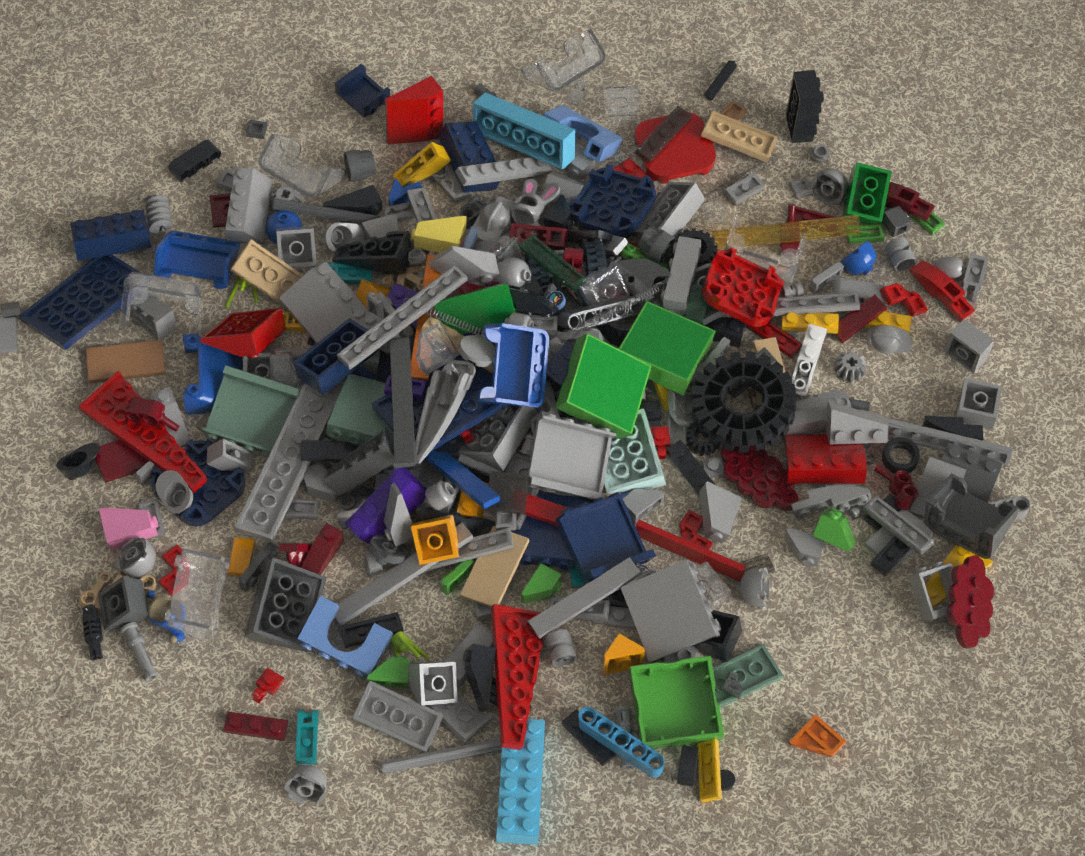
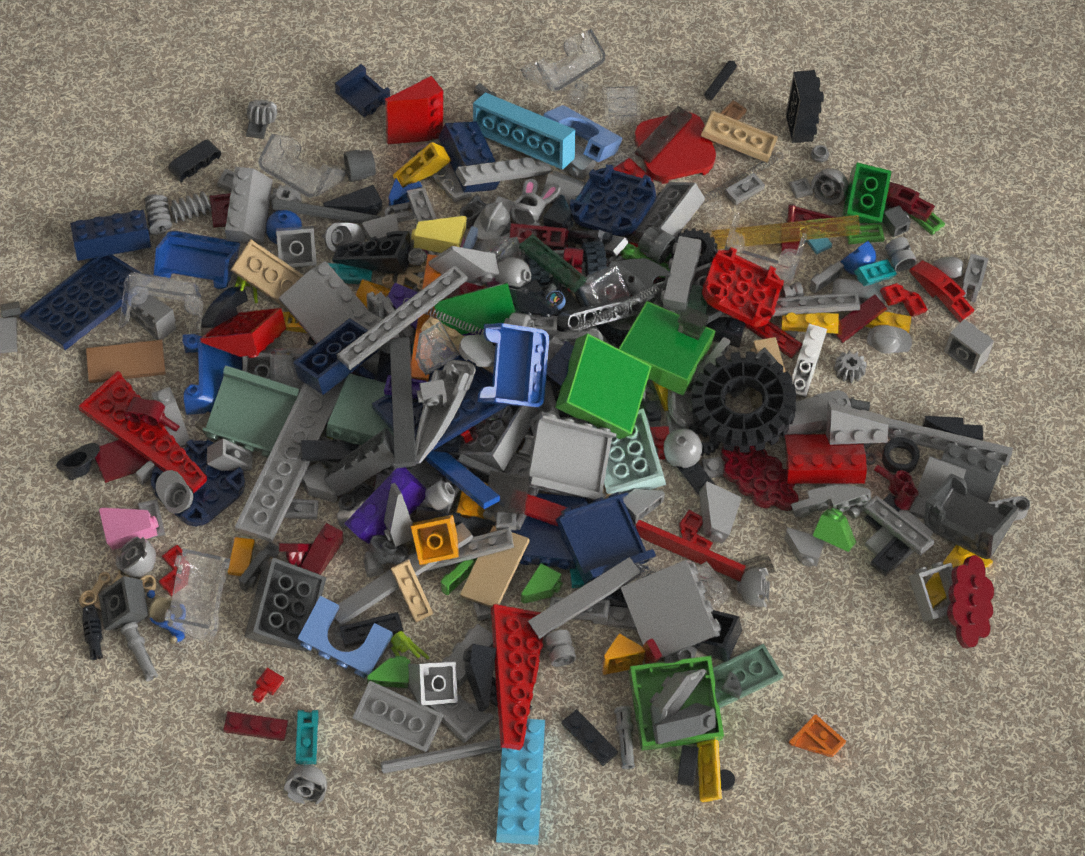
(190, 206): none -> light grey piece
(224, 307): none -> black slope
(261, 111): none -> light grey gear
(411, 590): none -> tan tile
(432, 393): none -> light grey brick
(617, 733): dark azure beam -> none
(652, 652): none -> dark red tile
(674, 694): none -> light grey wedge
(682, 448): none -> light grey cylinder
(685, 723): none -> dark grey slope
(692, 323): none -> clear smoke brick
(819, 245): none -> medium azure tile
(875, 272): none -> teal plate
(979, 403): light grey brick -> none

